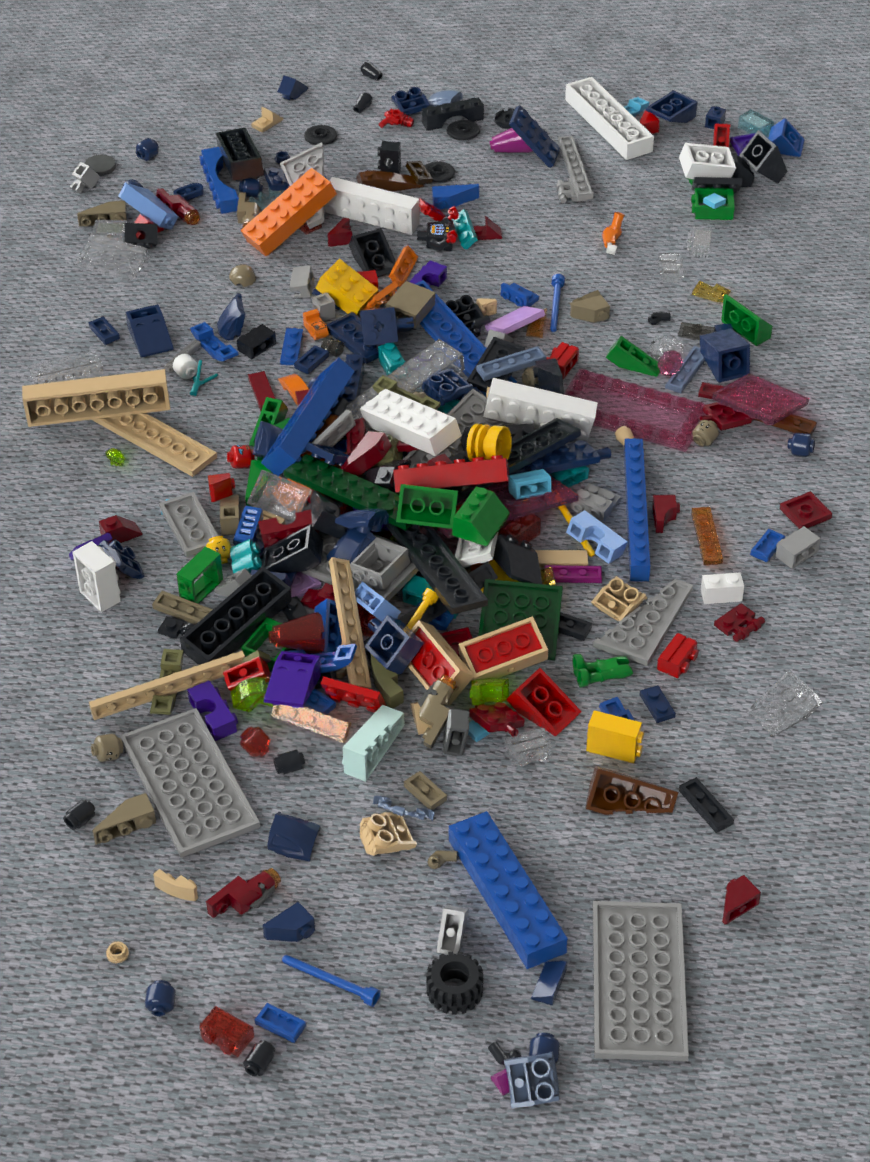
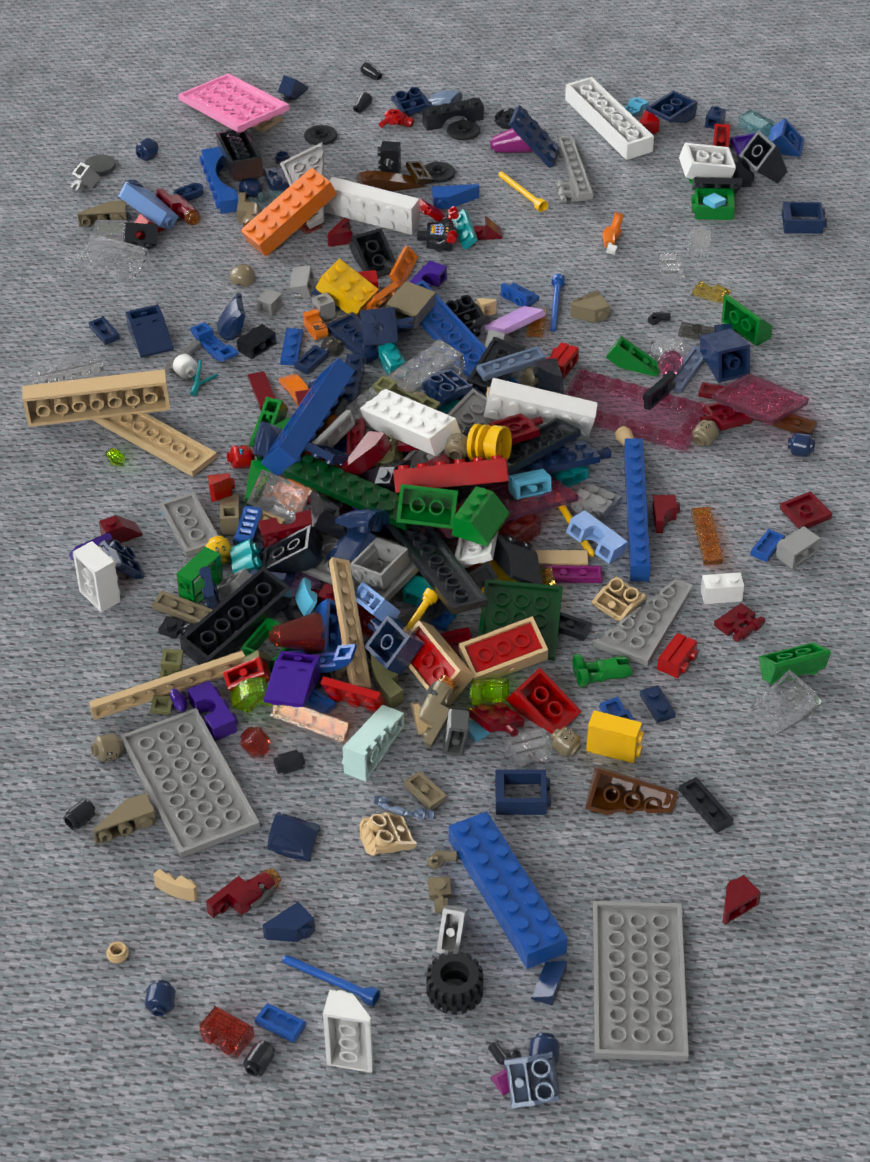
(179, 700): none -> dark purple rock
(210, 591): none -> dark blue plate
(234, 102): none -> bright pink plate
(269, 302): none -> light grey brick
(305, 597): none -> medium azure slope
(347, 1032): none -> white slope
(439, 891): none -> dark tan plate
(456, 446): none -> dark tan head
(520, 427): none -> dark red plate
(522, 806): none -> dark blue window
(539, 203): none -> yellow piece
(565, 741): none -> dark tan head
(659, 390): none -> black hinge
(798, 659): none -> green slope
(803, 209): none -> dark blue window

